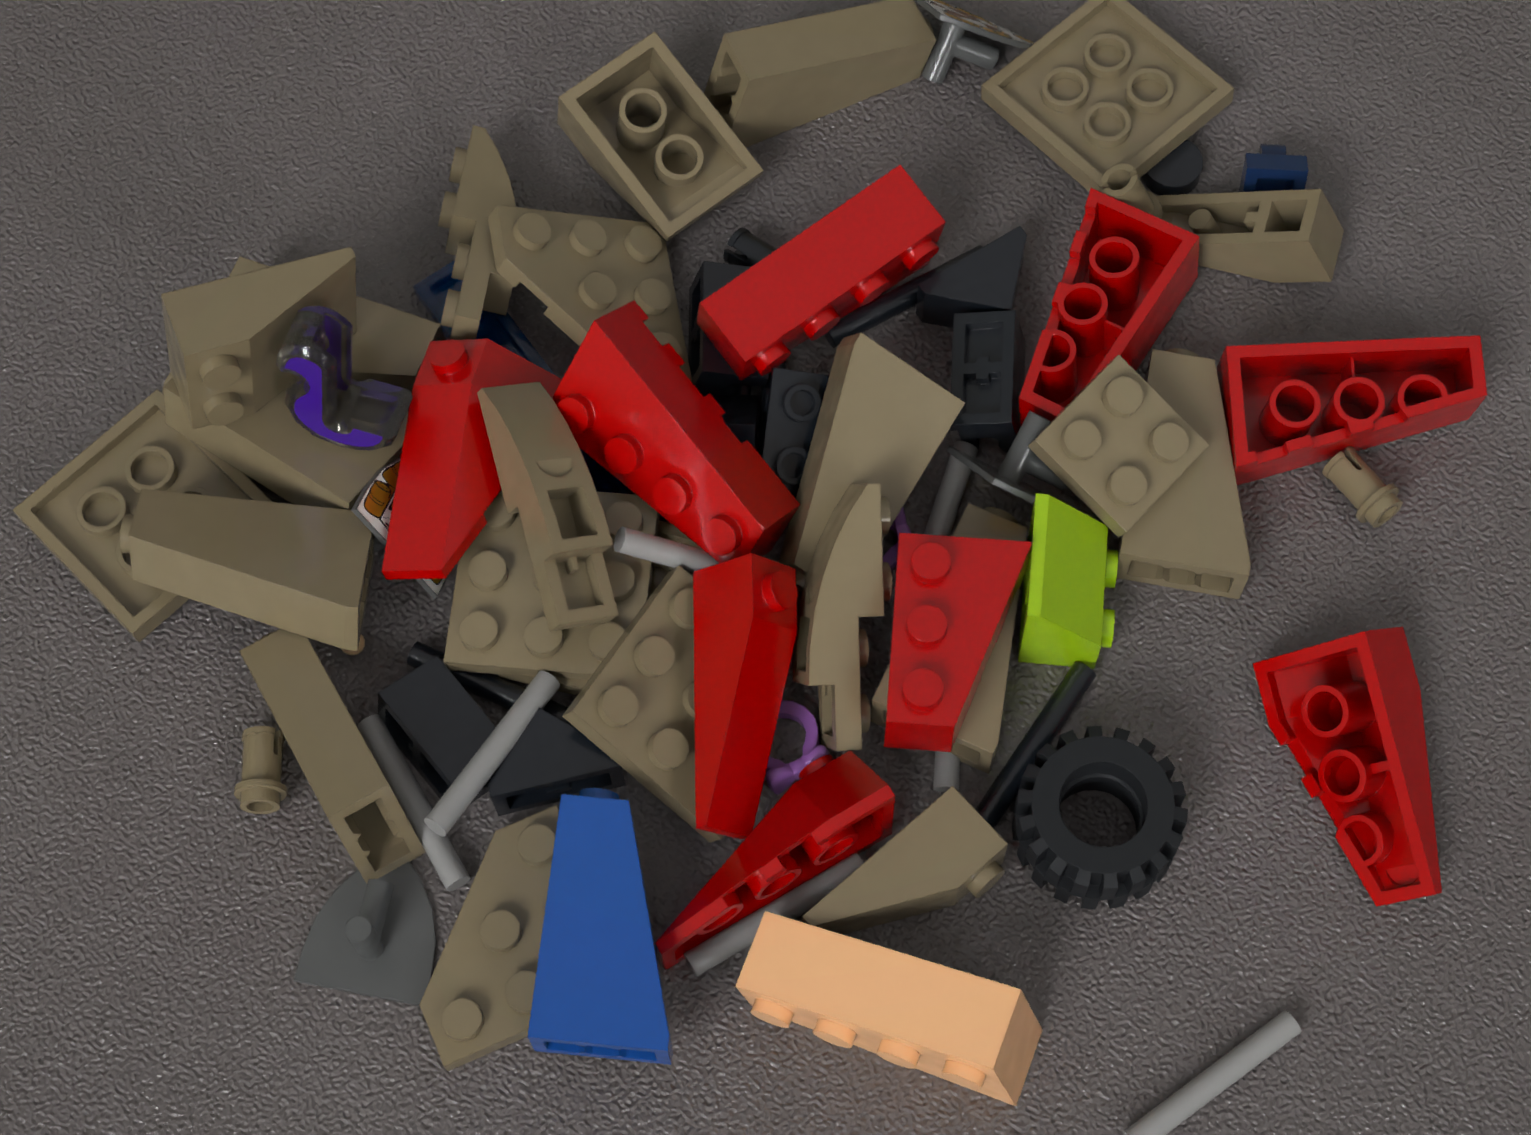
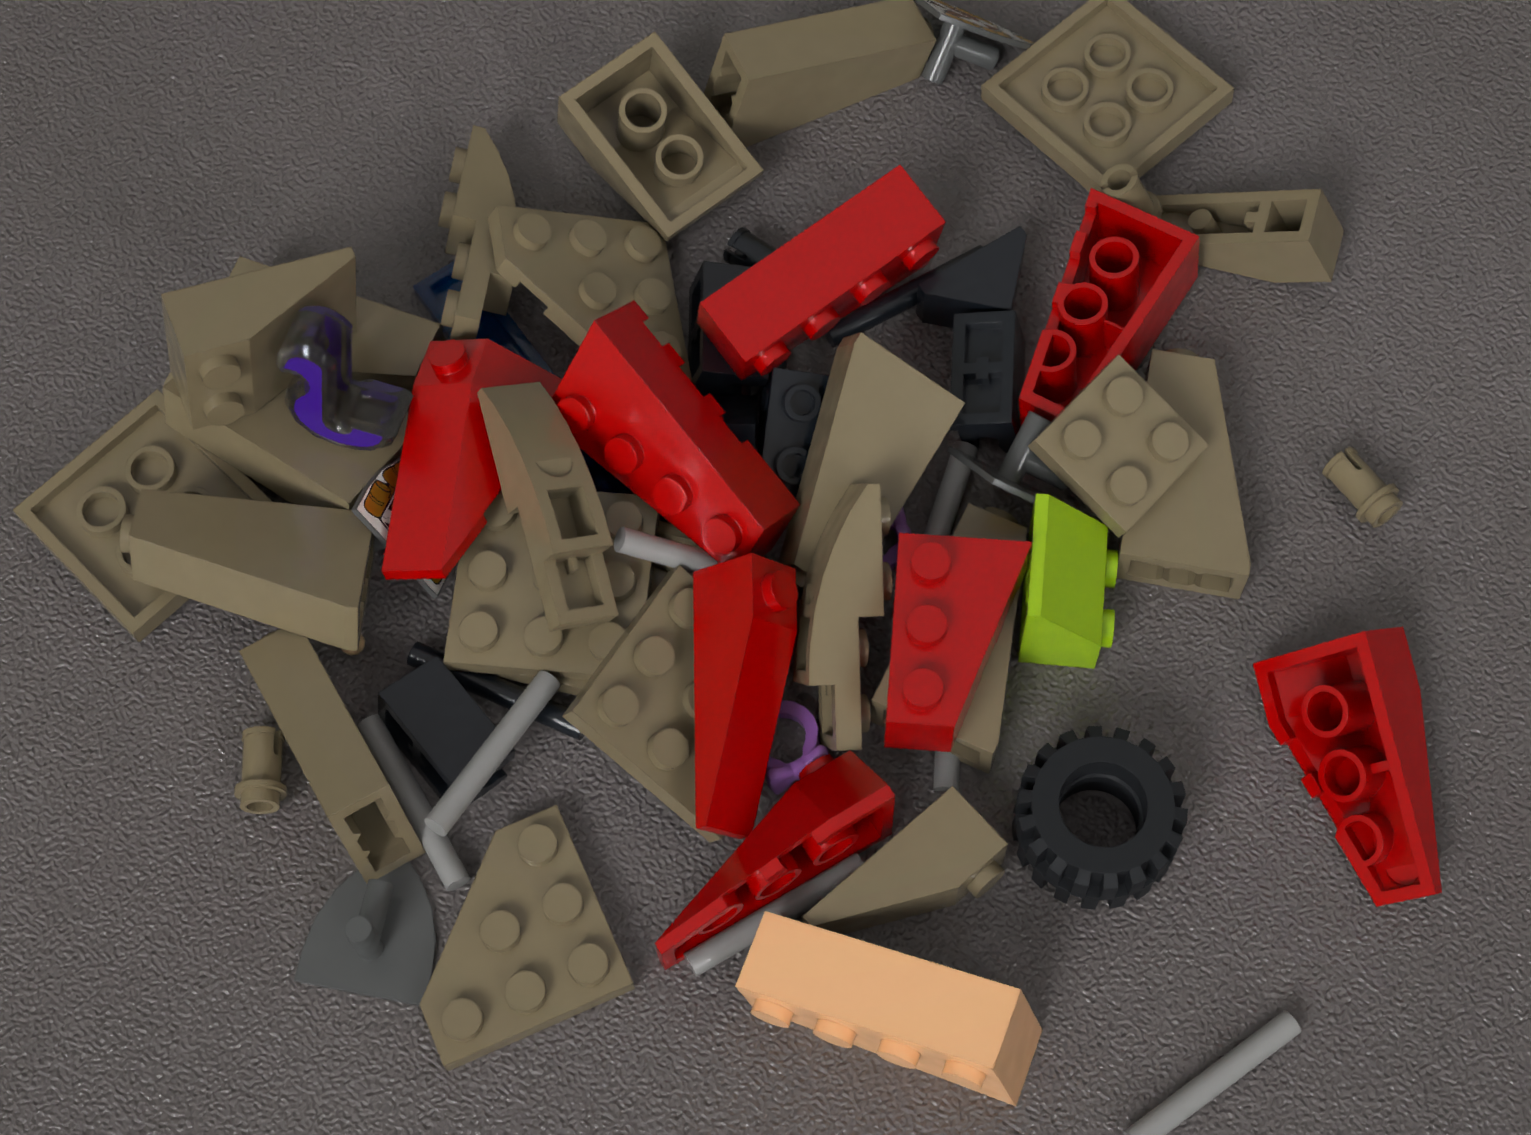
(550, 762): black slope -> none
(597, 950): blue slope -> none
(1040, 733): black bar -> none
(1176, 172): black tile -> none
(1273, 170): dark blue tile -> none
(1317, 398): red wedge -> none

